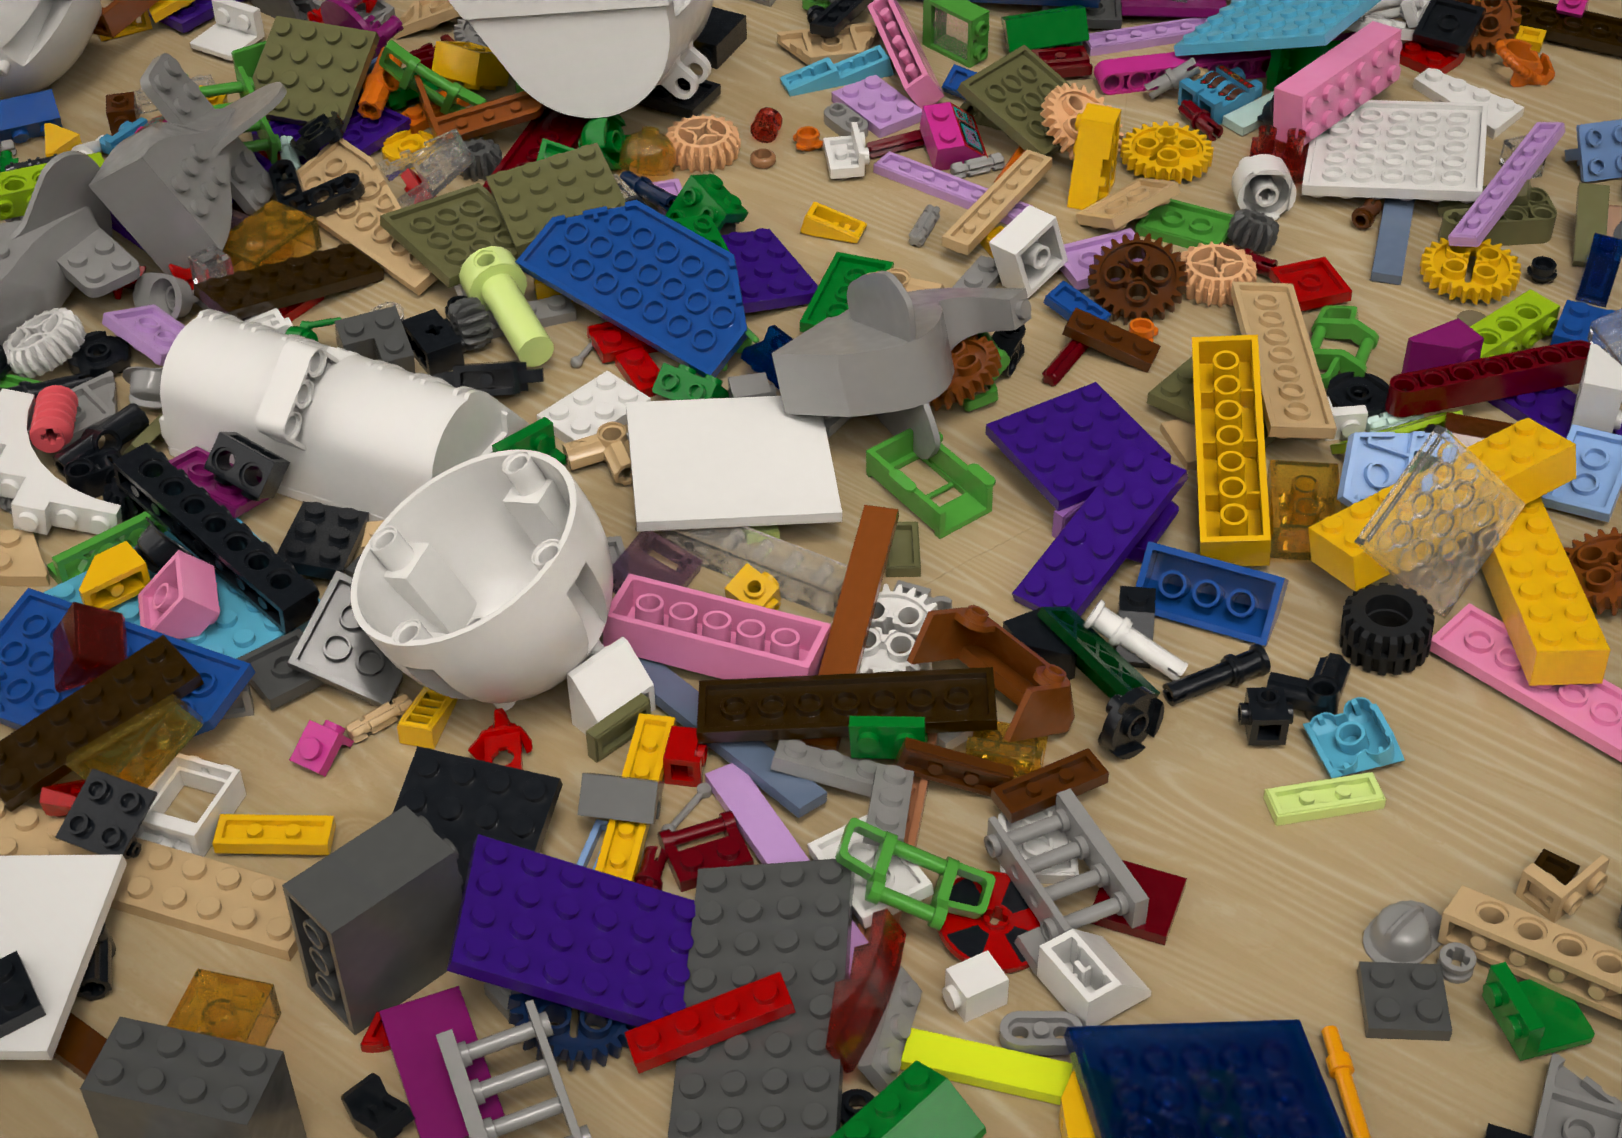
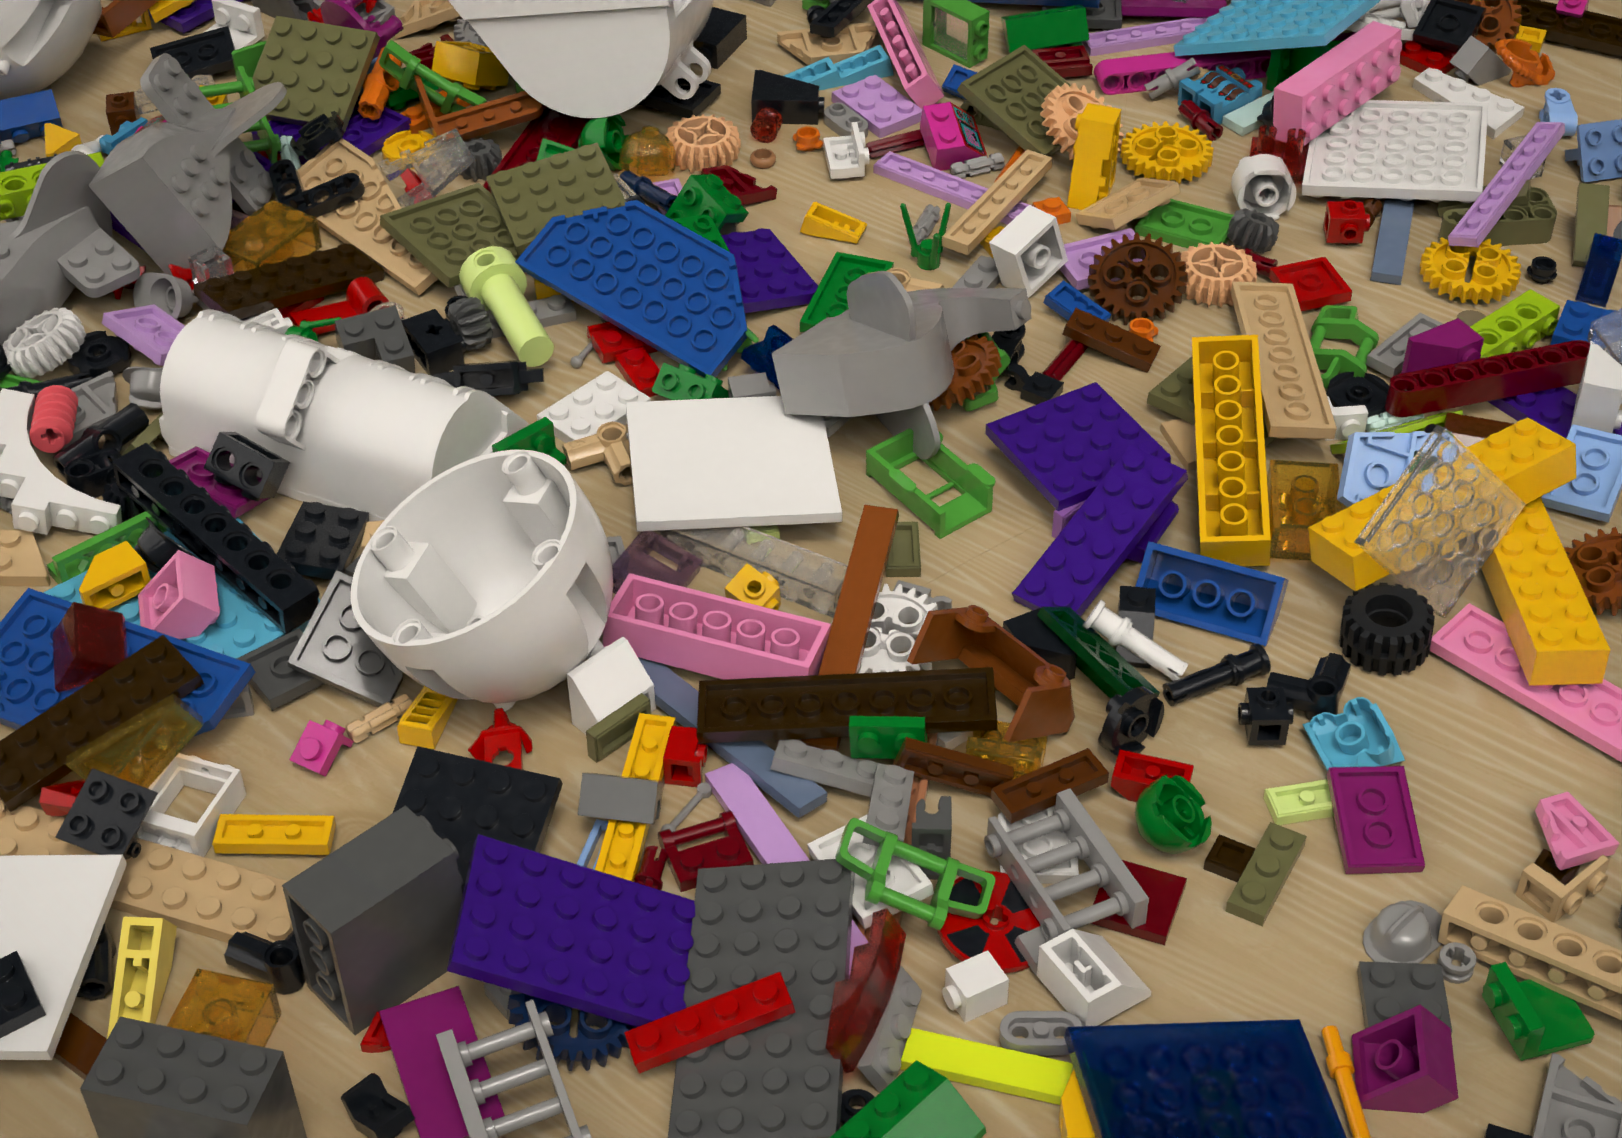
(142, 968): none -> light yellow slope
(201, 53): none -> black plate
(273, 961): none -> black piece
(361, 297): none -> red door
(742, 185): none -> dark red wing
(793, 99): none -> black slope
(929, 250): none -> green plant
(933, 831): none -> dark grey hinge
(1033, 388): none -> black plate
(1055, 207): none -> orange plate
(1137, 771): none -> red slope
(1172, 815): none -> green cylinder
(1228, 858): none -> dark brown tile
(1266, 874): none -> olive plate
(1345, 222): none -> red brick
(1375, 820): none -> magenta tile
(1390, 355): none -> light grey plate
(1405, 1063): none -> magenta slope
(1478, 63): none -> light grey slope
(1559, 108): none -> light blue piece
(1572, 831): none -> bright pink wing

